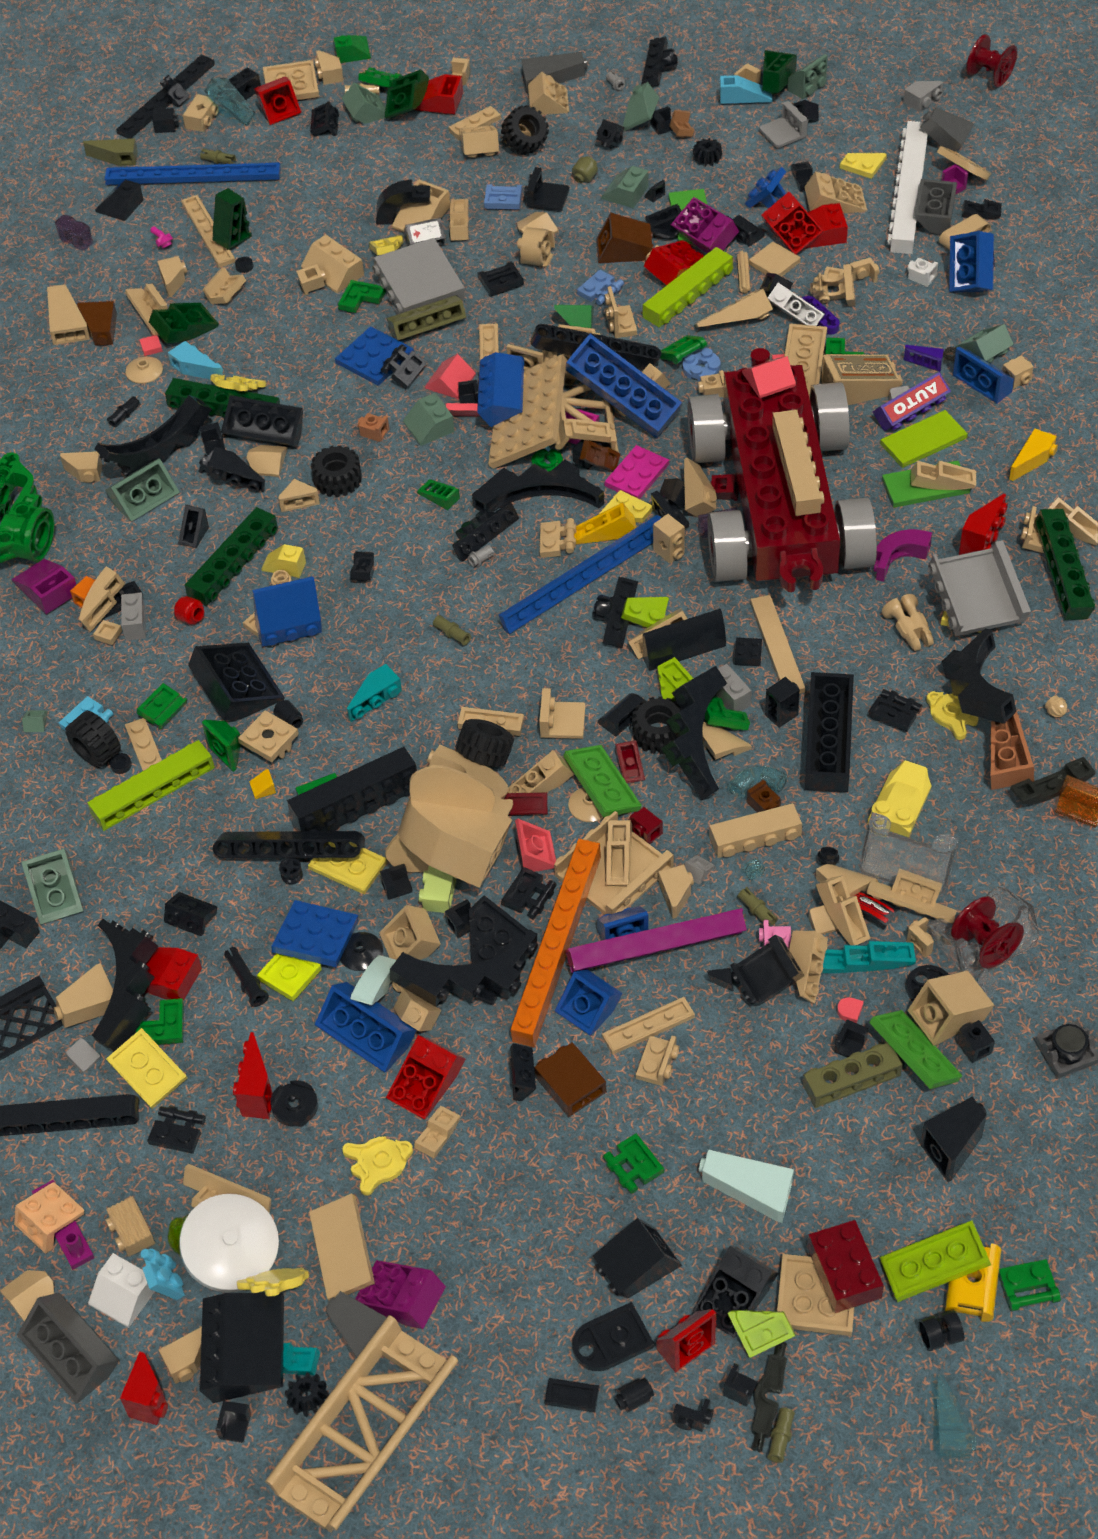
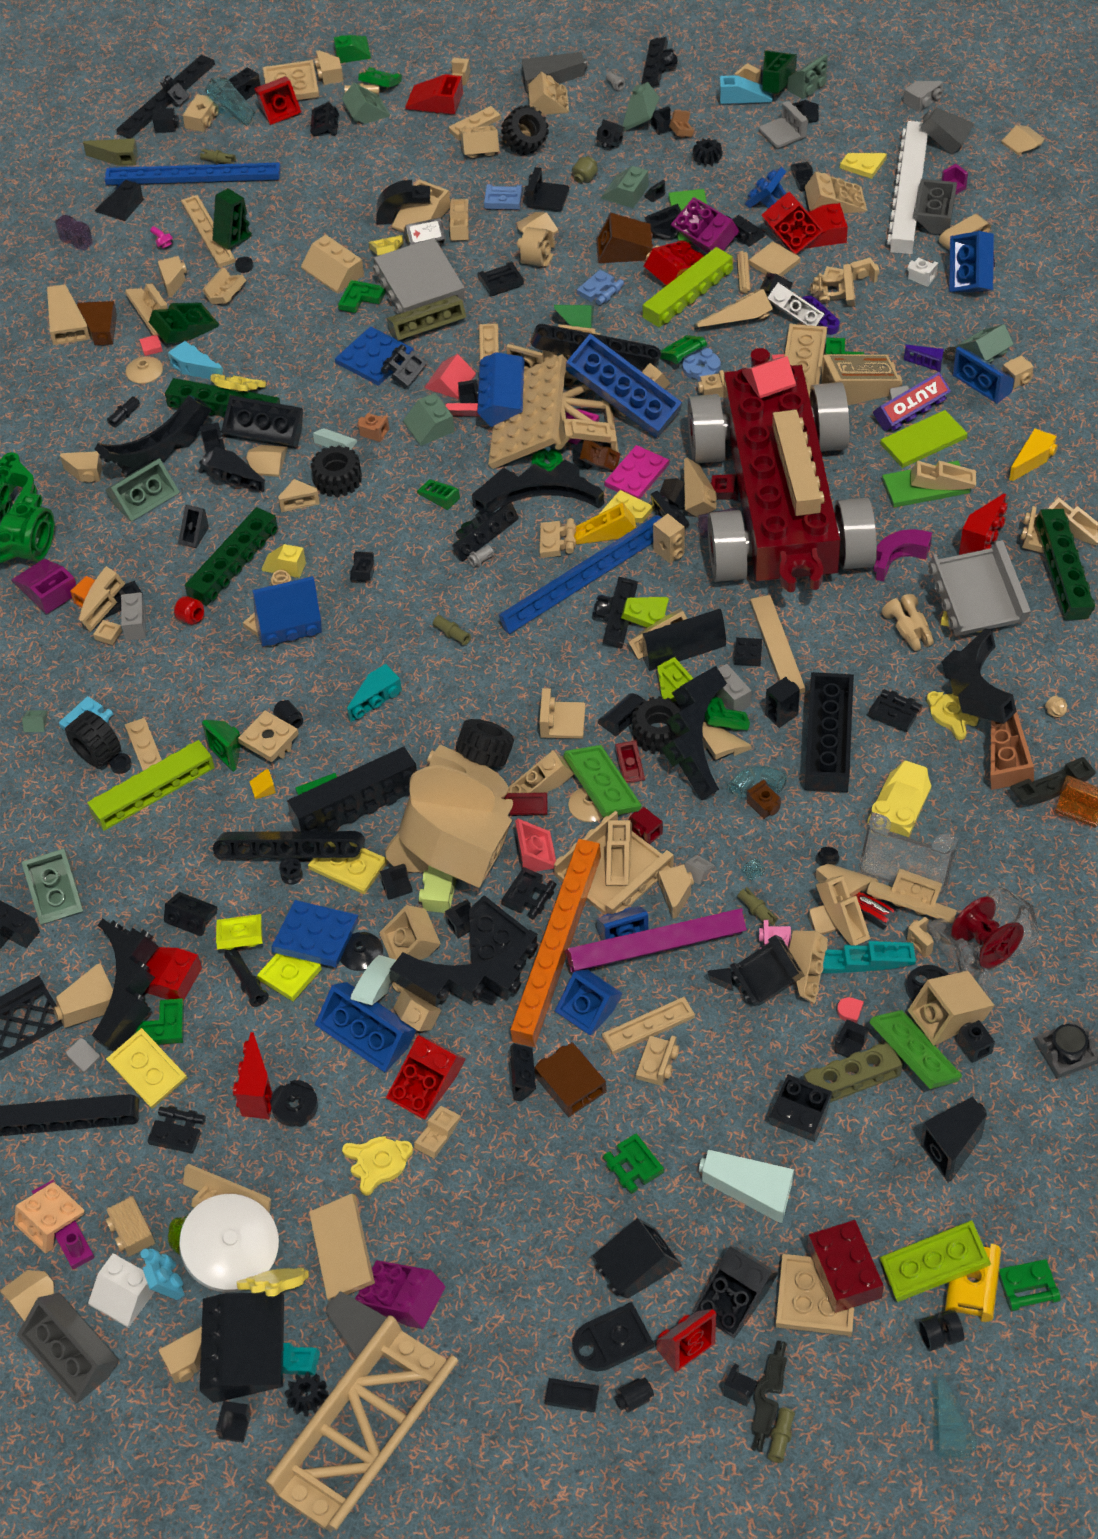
(143, 1394): red slope -> none
(161, 706): green plate -> none
(234, 679): black slope -> none
(239, 932): none -> neon yellow plate
(311, 278): tan brick -> none
(329, 438): none -> light aqua slope
(406, 93): dark green slope -> none
(510, 721): tan plate -> none
(620, 317): tan bracket -> none
(692, 1419): black bracket -> none
(755, 830): tan brick -> none
(761, 1329): lime wing -> none
(801, 1108): none -> black slope
(964, 162): tan tile -> none
(982, 56): dark red piece -> none
(987, 210): black slope -> none
(1022, 139): none -> tan slope

